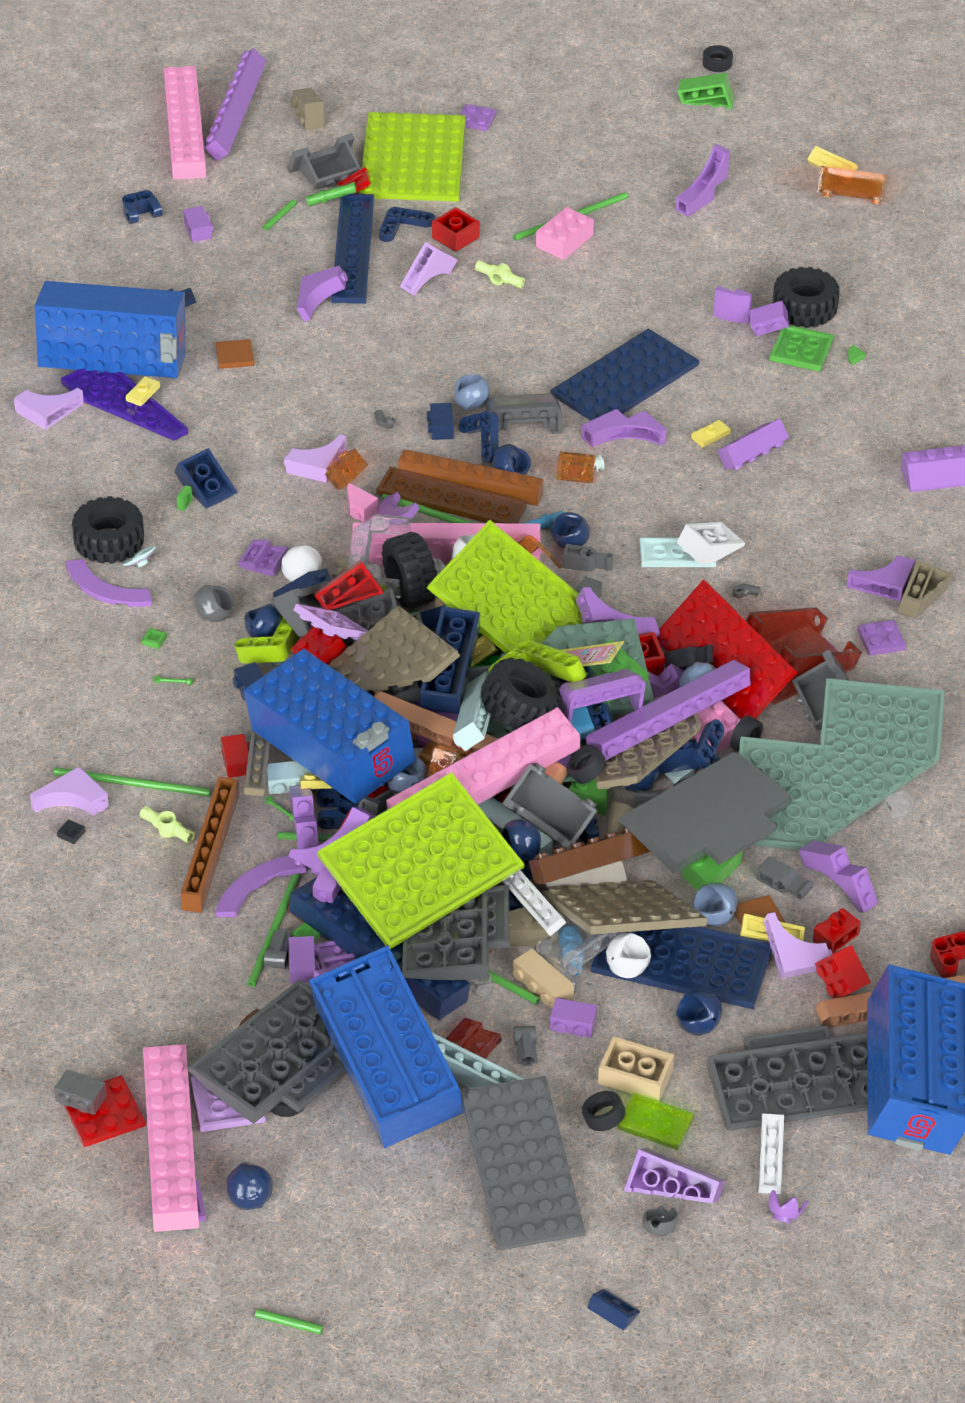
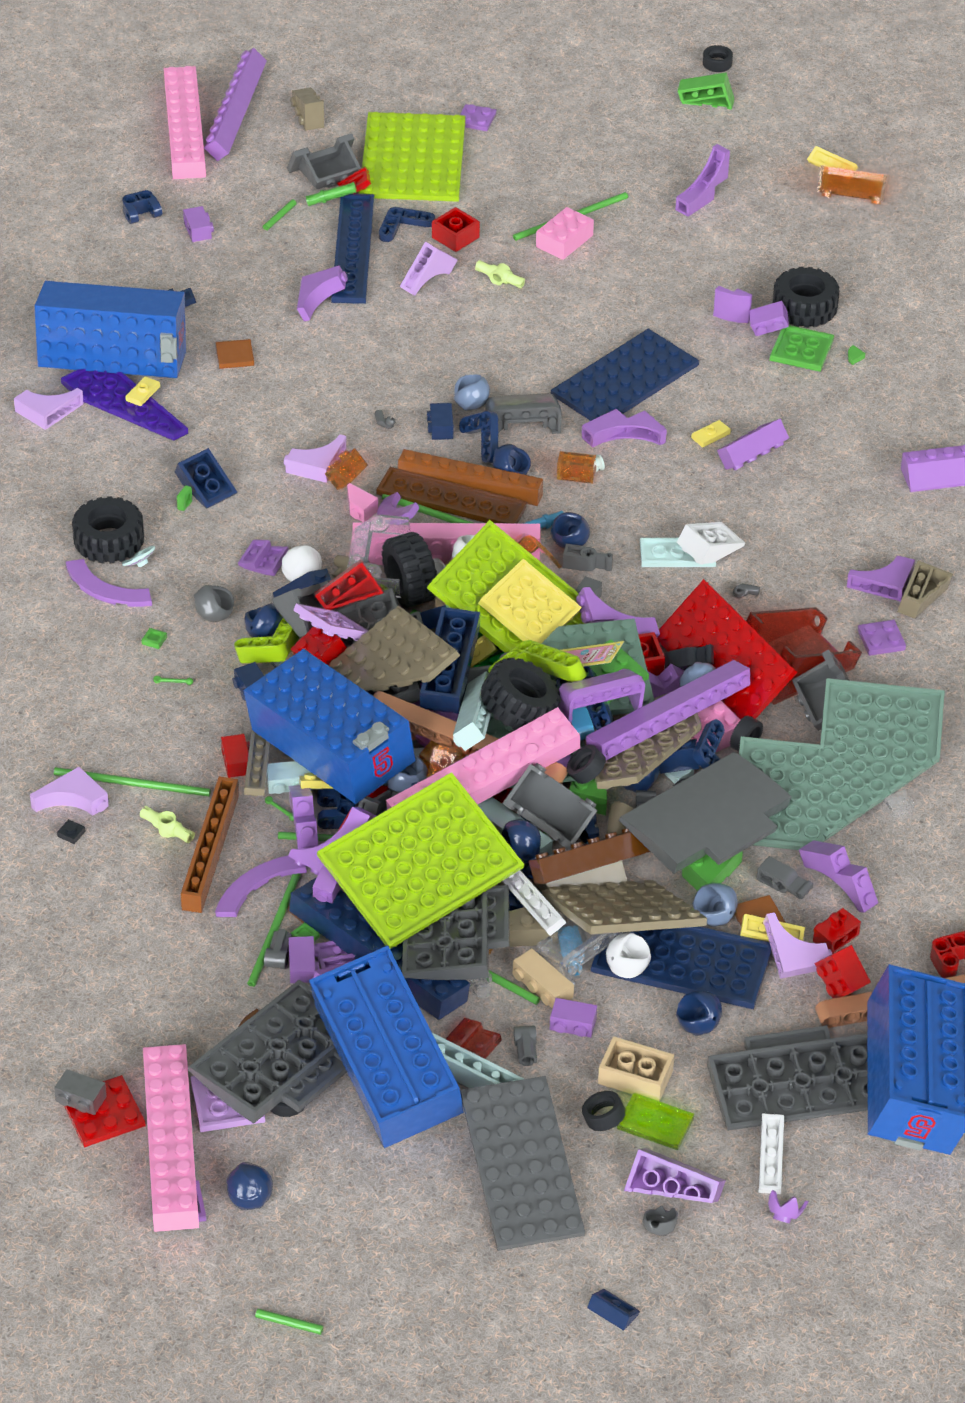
(529, 603): none -> light yellow plate

